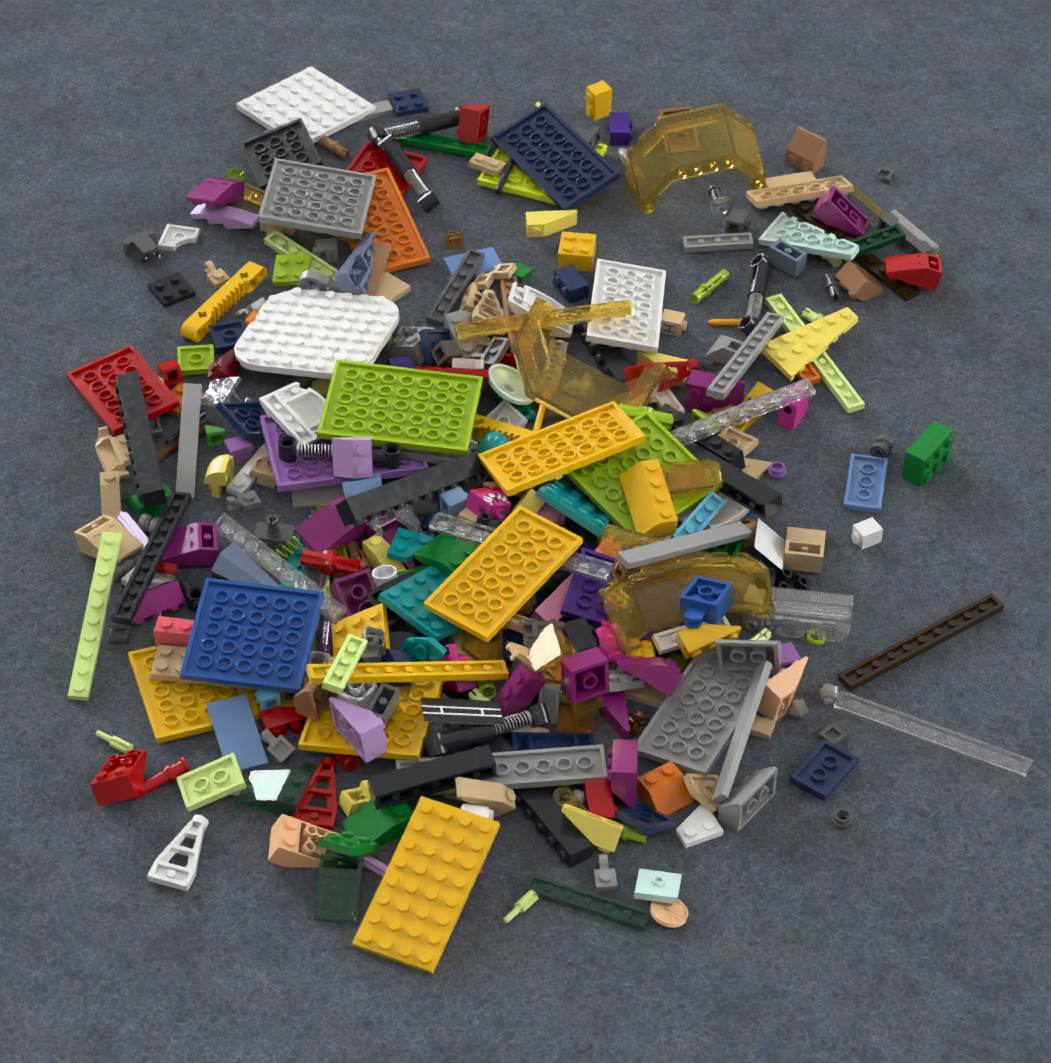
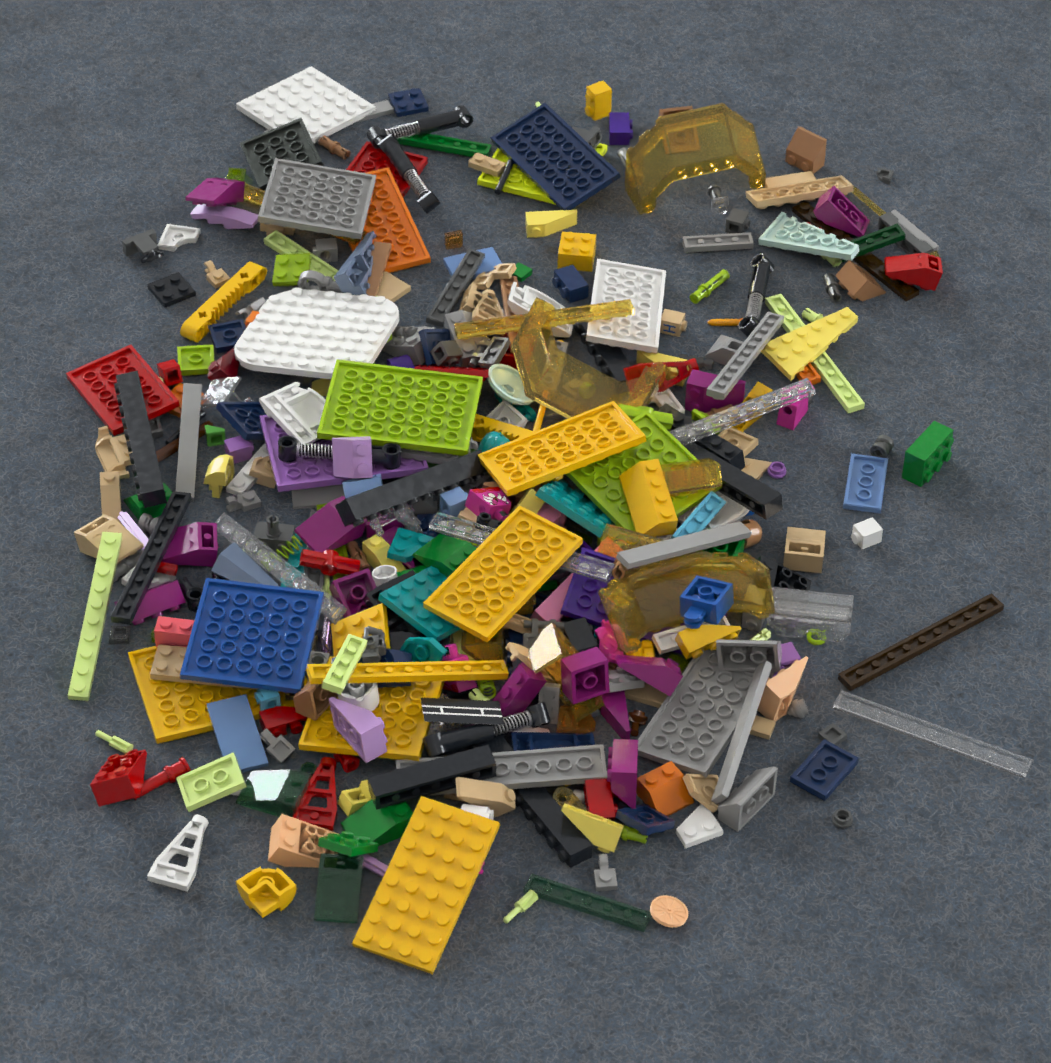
(266, 890): none -> yellow brick
(385, 702): dark grey brick -> none
(468, 363): white beam -> none
(473, 122): red slope -> none
(657, 886): light aqua plate -> none
(769, 544): white sticker -> none
(787, 258): sand blue brick -> none
(829, 693): light grey plate -> none

